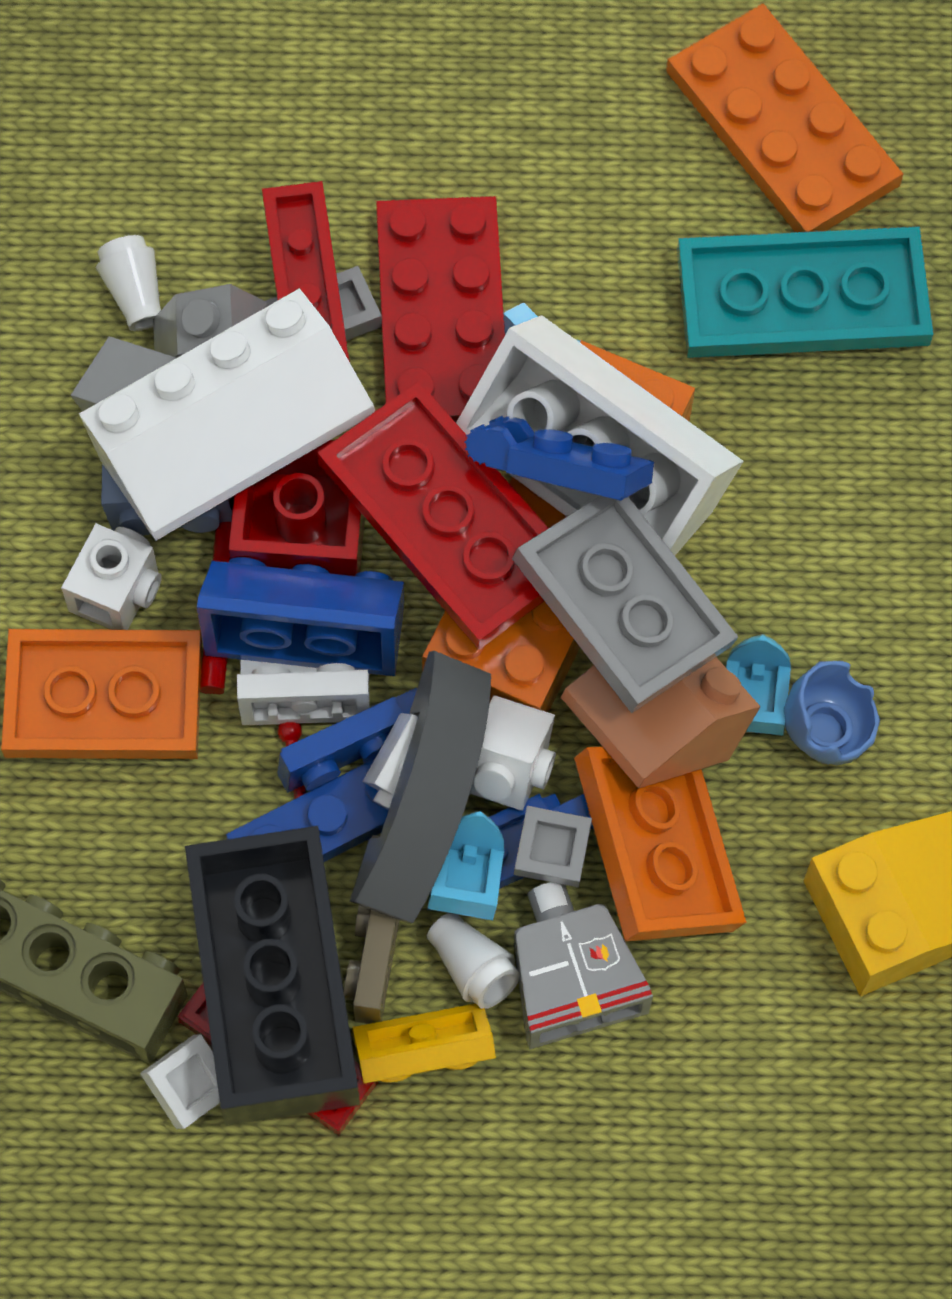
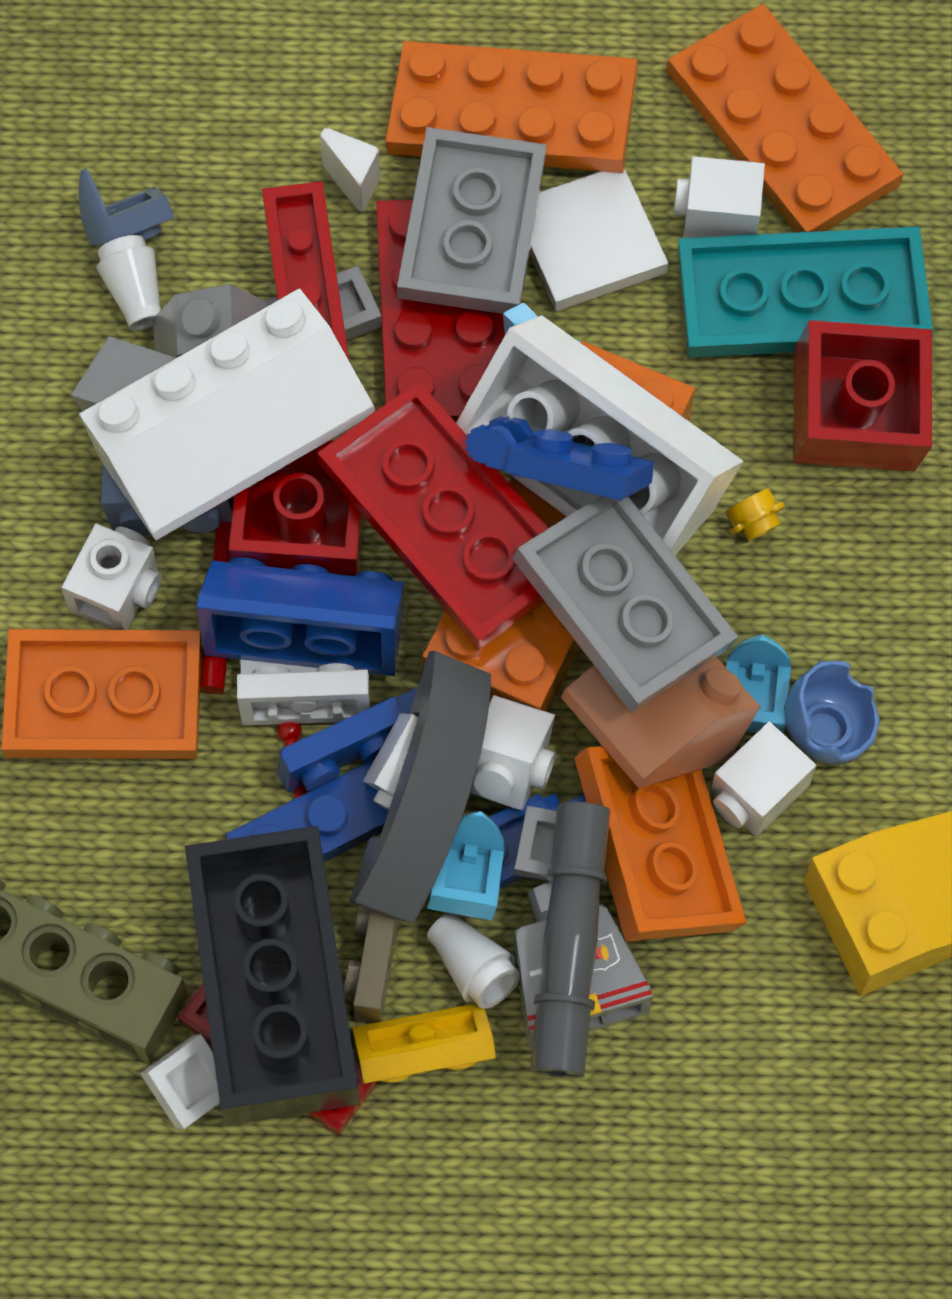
(130, 216): none -> sand blue plate
(351, 165): none -> white slope
(471, 221): none -> light grey plate
(549, 98): none -> orange plate
(570, 940): none -> dark grey piece
(593, 239): none -> white tile
(720, 197): none -> white brick
(755, 515): none -> yellow plate
(761, 780): none -> white brick
(862, 396): none -> red brick

